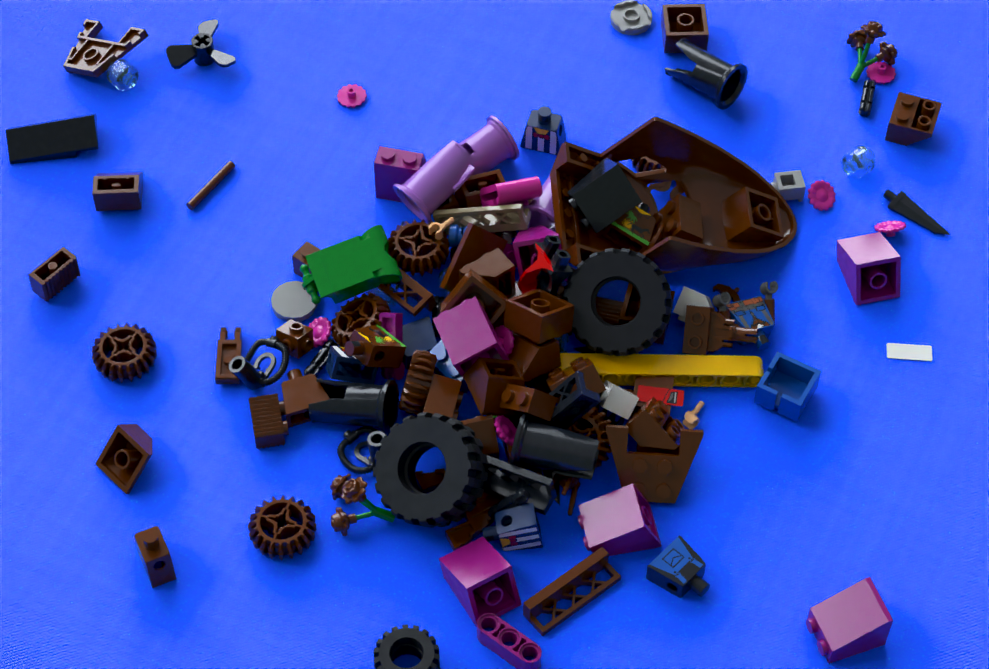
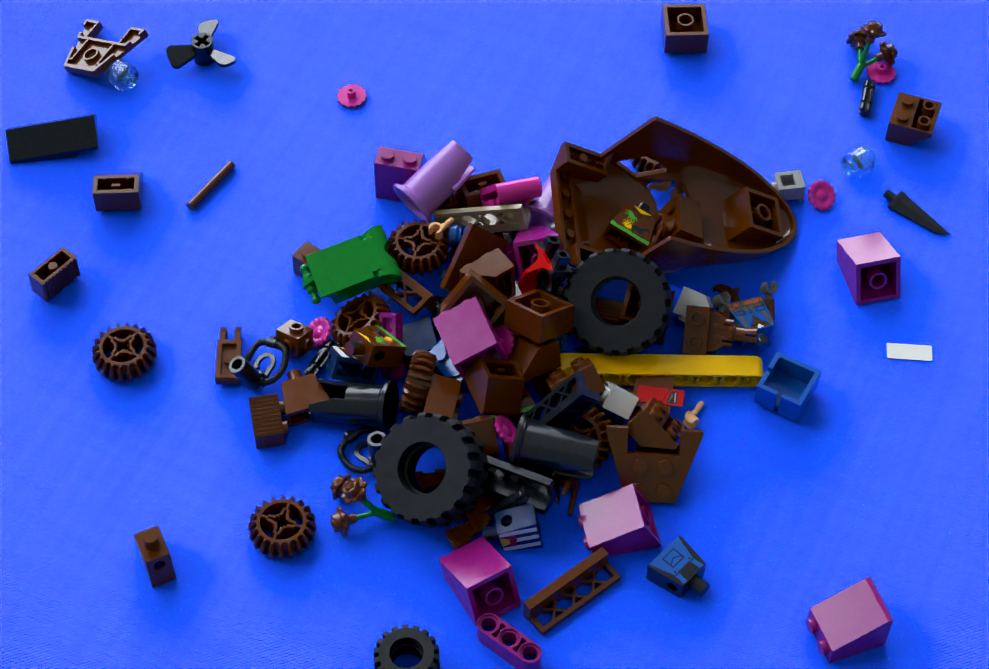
(126, 455): reddish brown slope -> none
(292, 302): light grey tile -> none
(490, 146): medium lavender piece -> none
(529, 401): reddish brown brick -> none
(544, 131): dark blue torso -> none
(603, 196): black slope -> none
(631, 17): light grey tile -> none
(711, 75): black piece -> none
(890, 227): dark pink piece -> none

